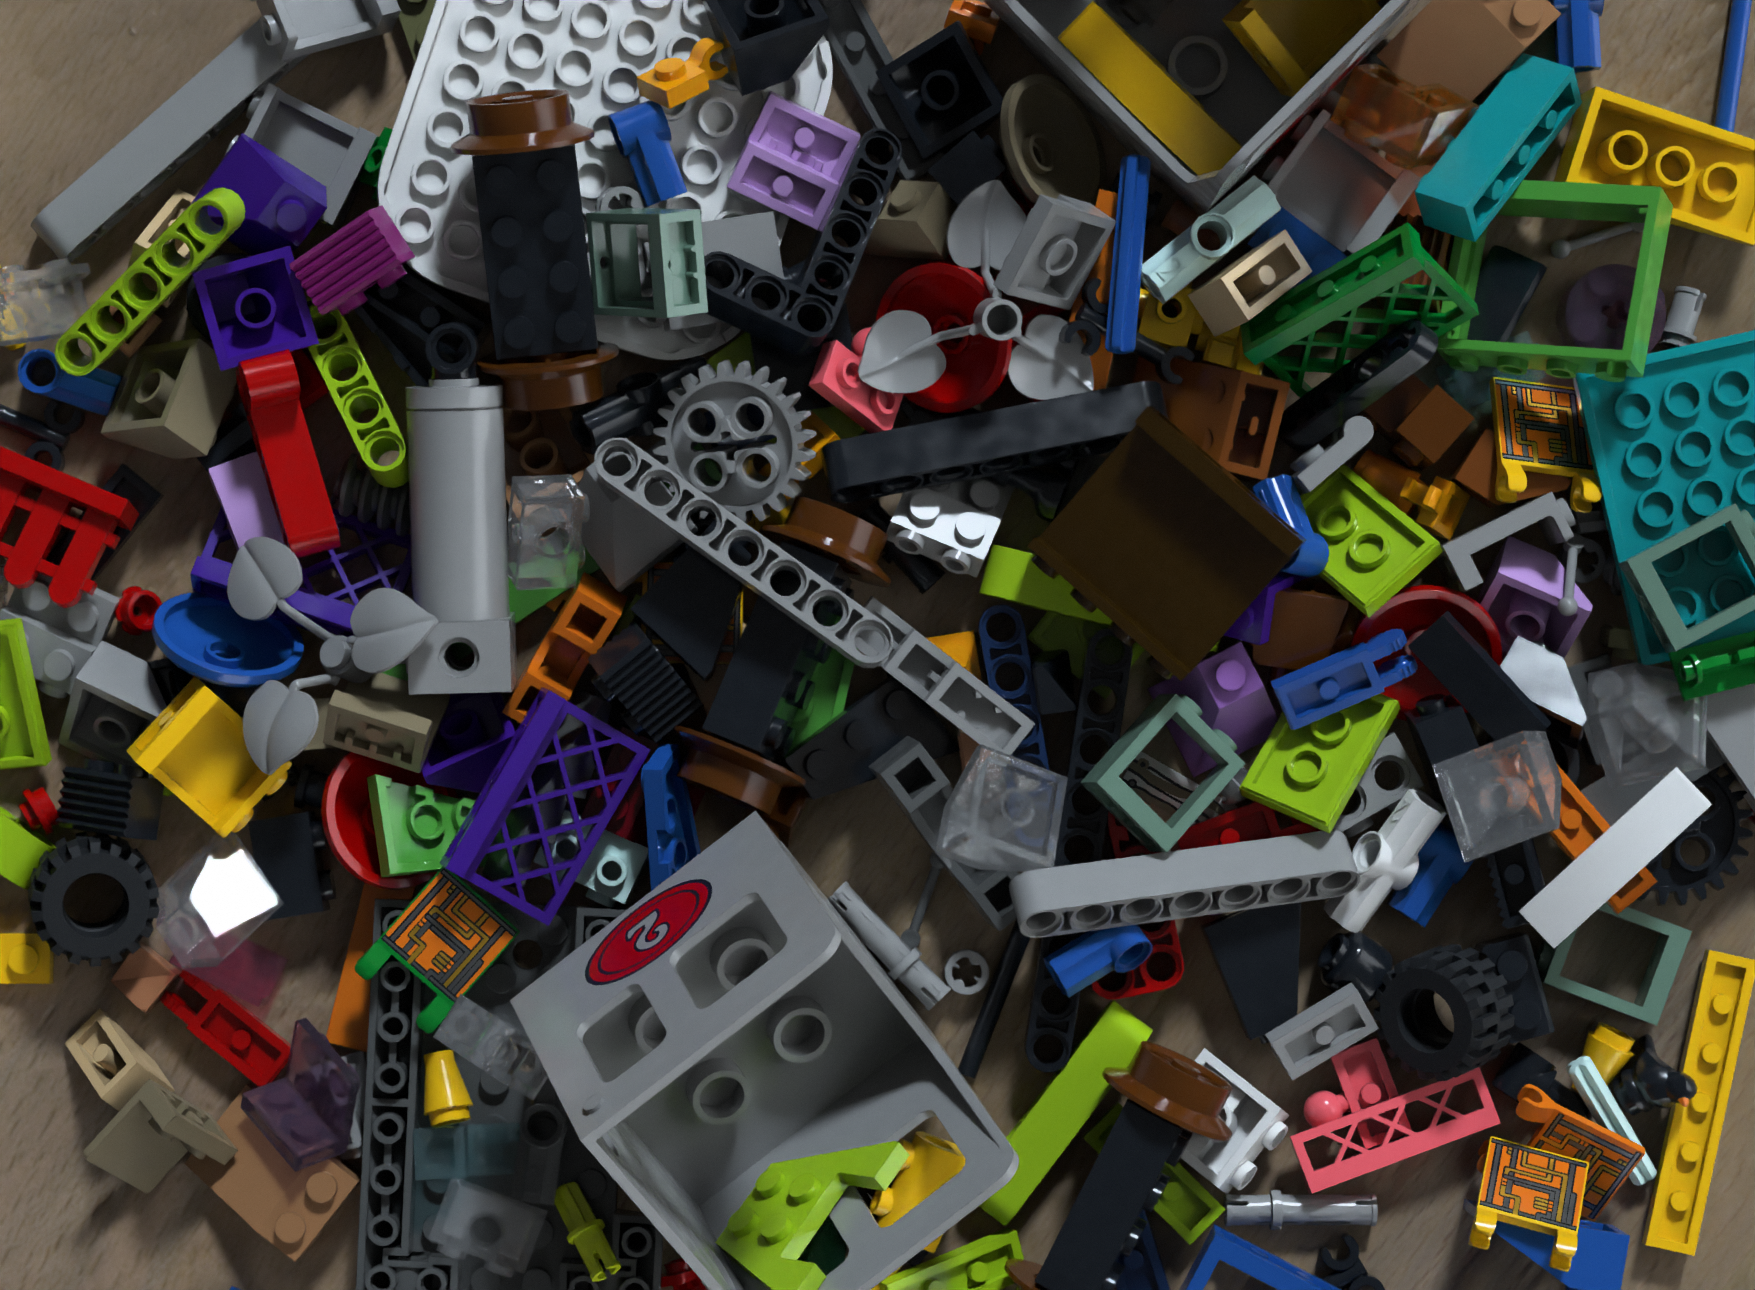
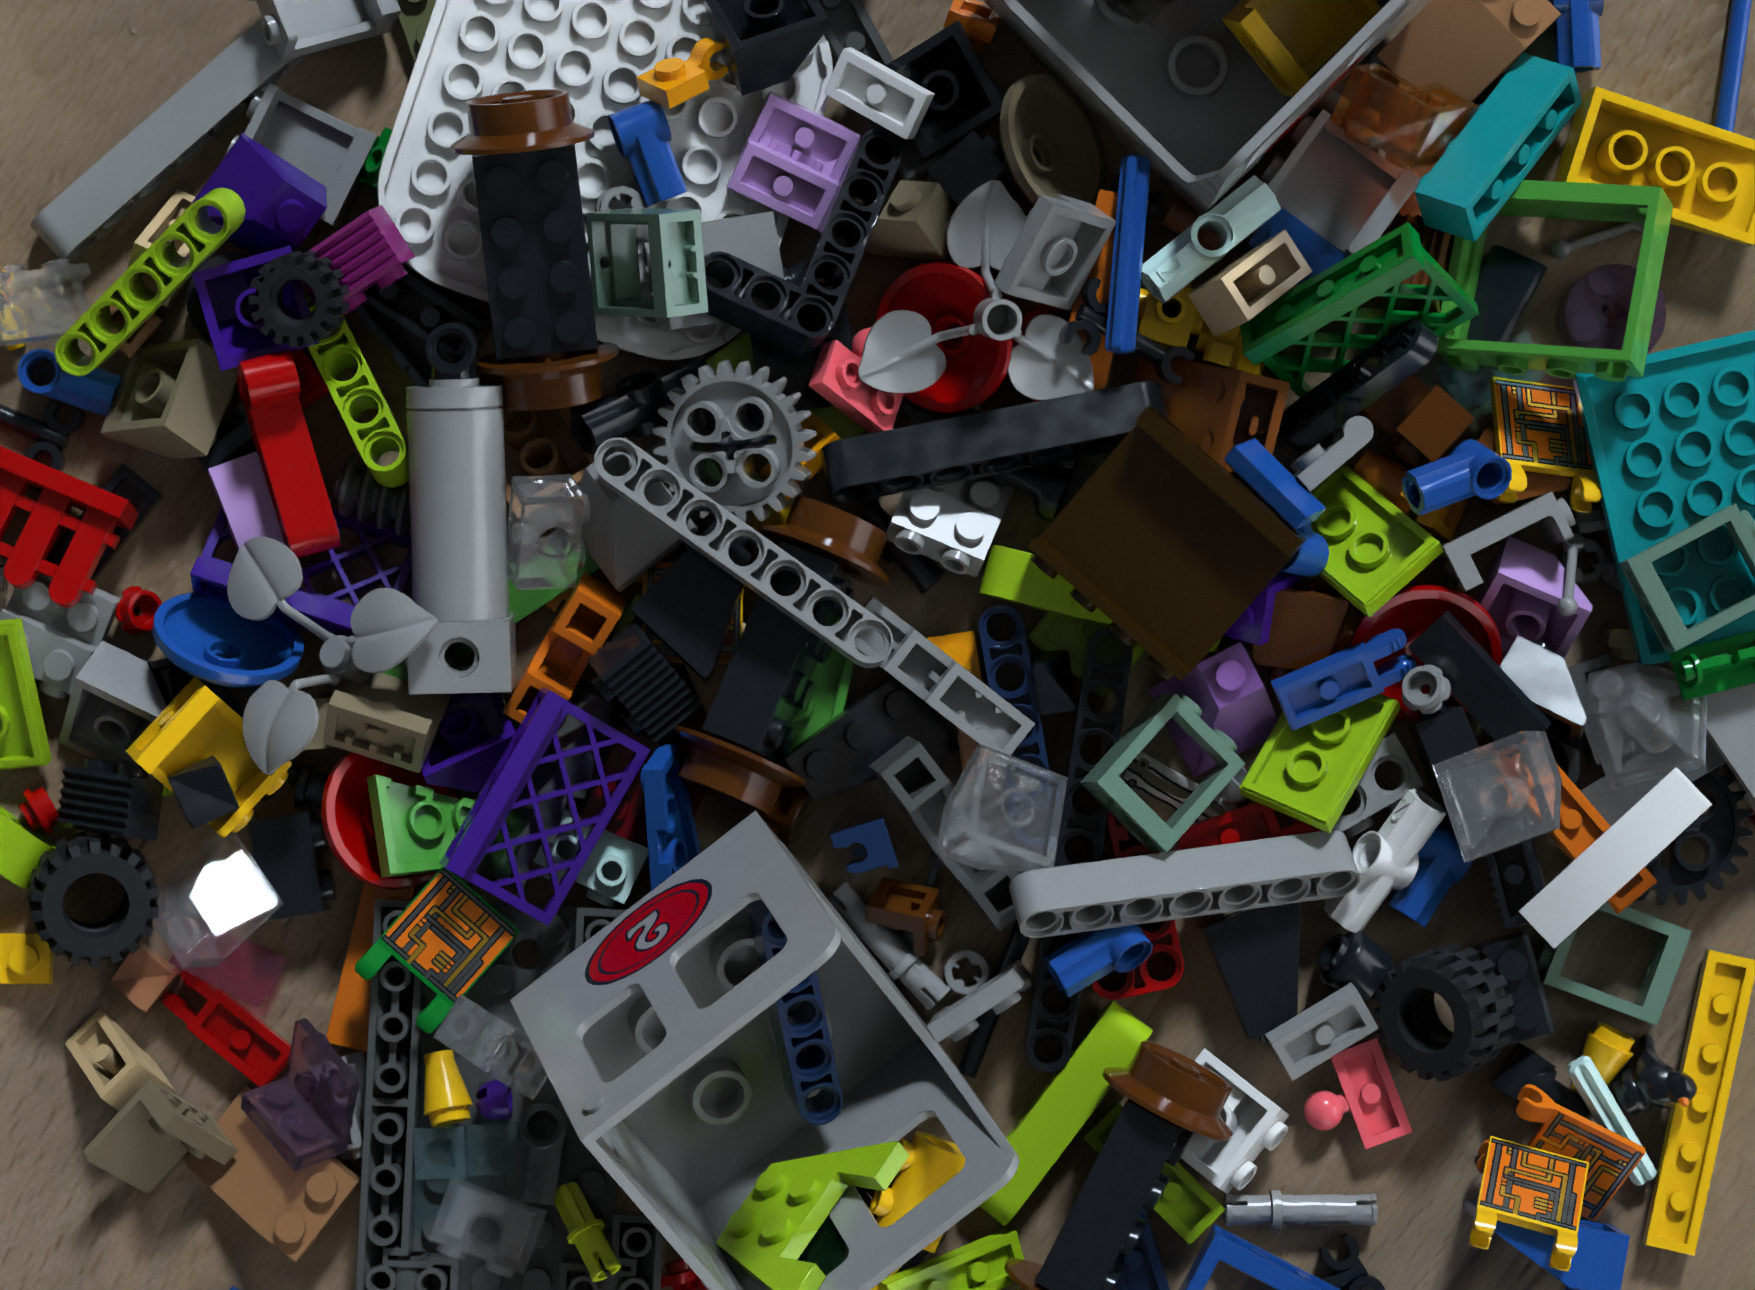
(203, 792): none -> black slope
(270, 302): none -> black tyre
(495, 1100): none -> dark purple hinge
(799, 1029): none -> dark blue beam
(875, 843): none -> dark blue hinge
(878, 93): none -> white plate
(910, 909): none -> reddish brown bracket
(997, 994): none -> light grey plate
(1149, 91): yellow slope -> none
(1274, 484): none -> blue tile
(1400, 1148): coral fence -> none
(1416, 680): none -> light grey plate
(1462, 474): none -> blue piece
(1682, 317): light grey pin -> none

